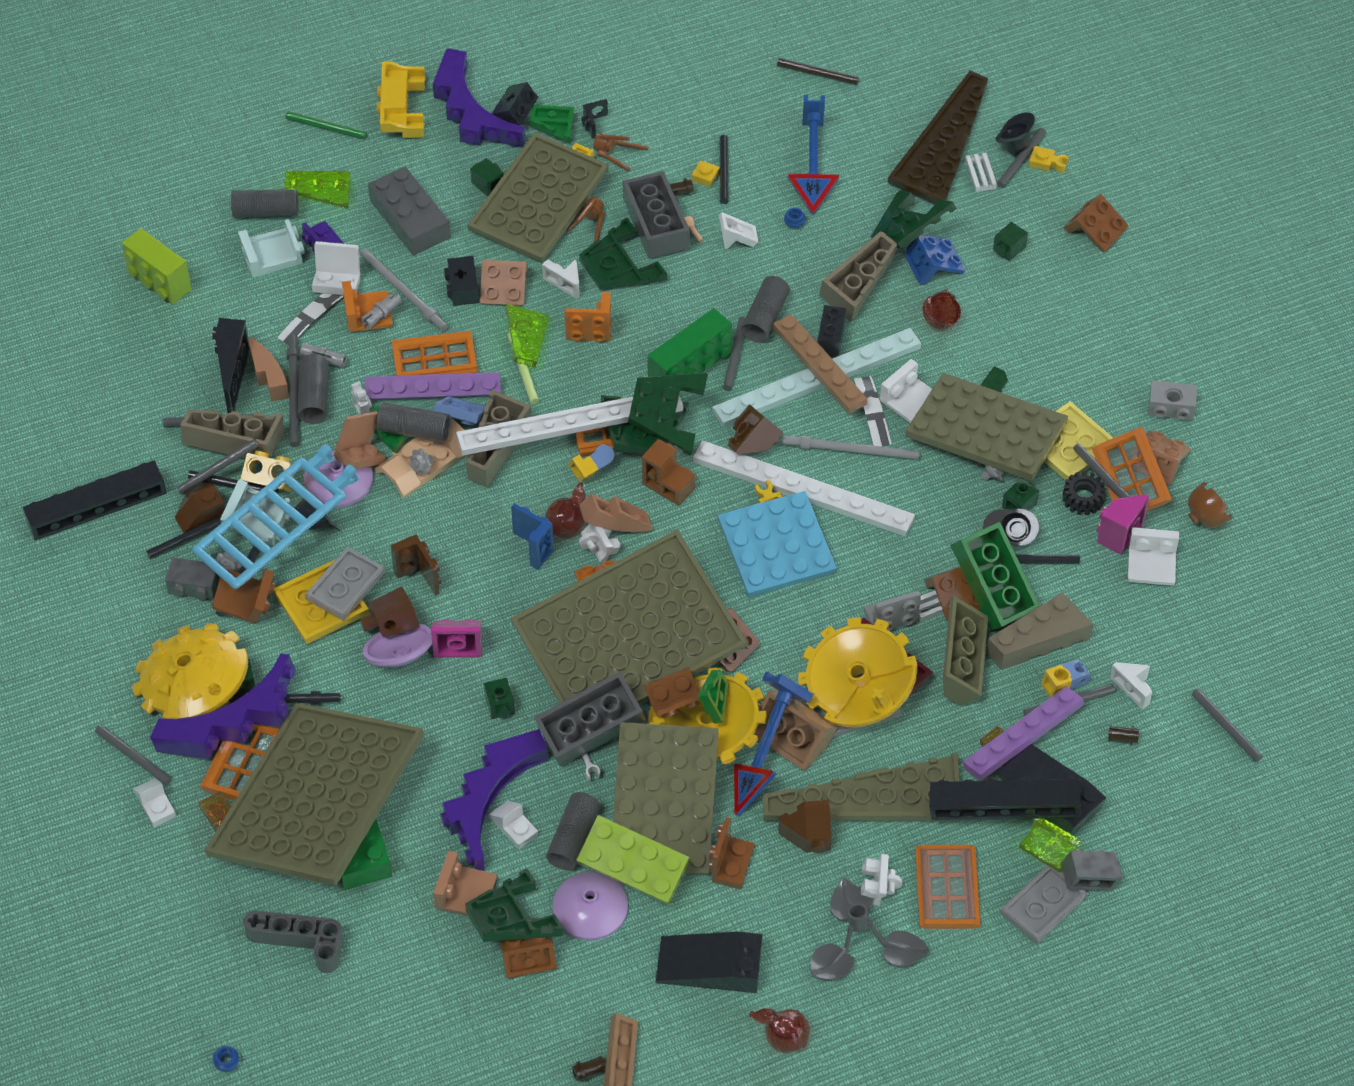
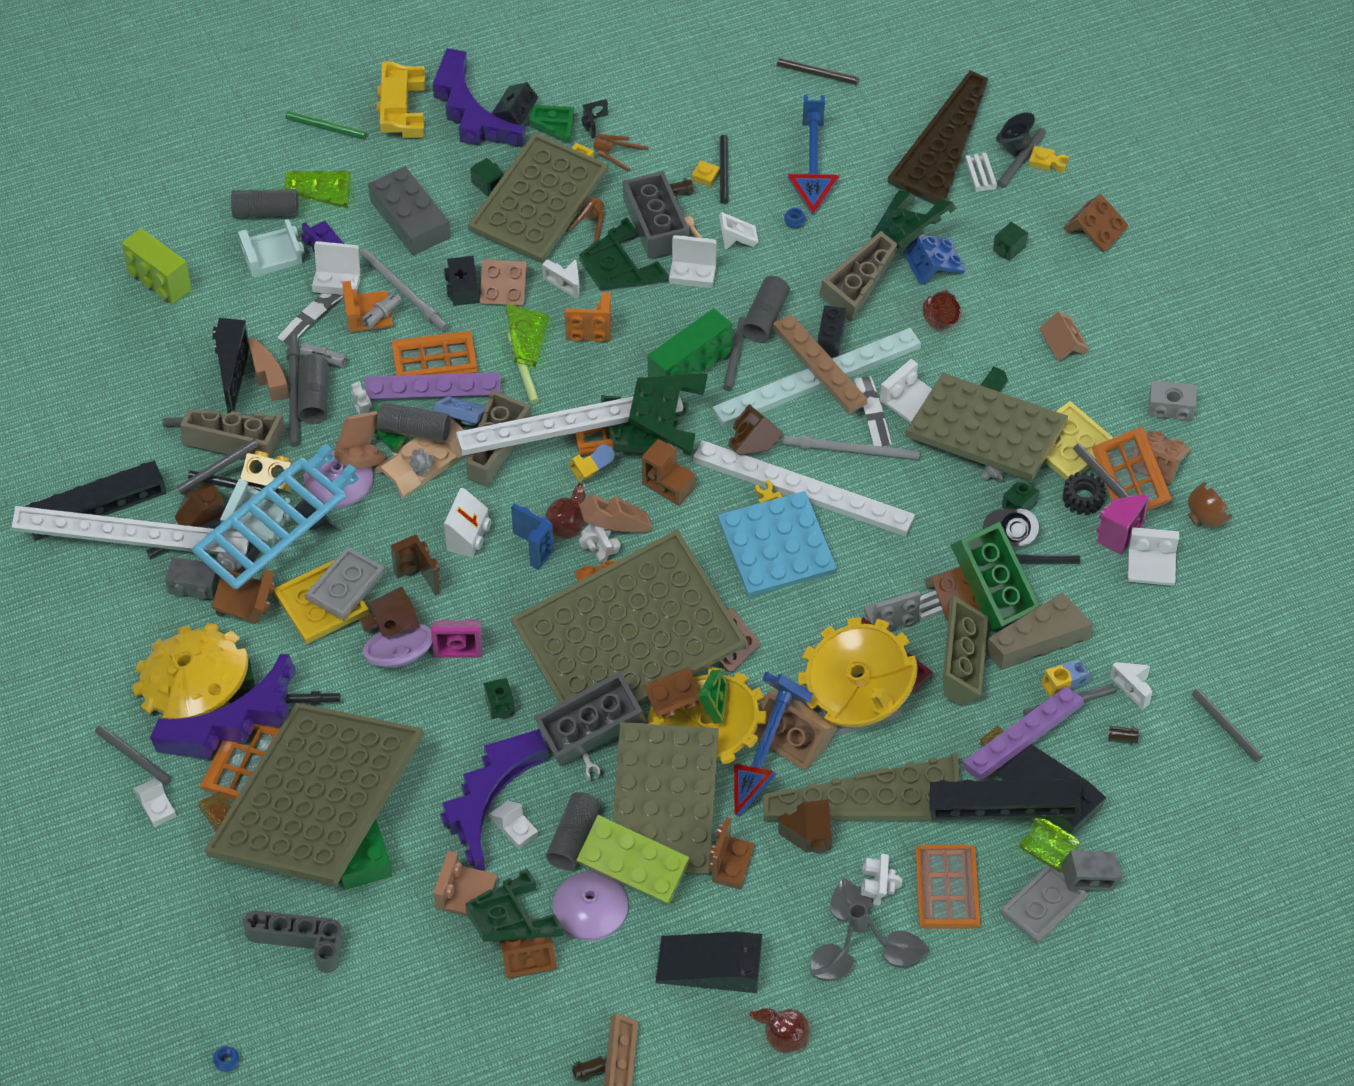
(119, 530): none -> white plate
(466, 524): none -> white slope
(693, 261): none -> white bracket
(1063, 336): none -> nougat panel

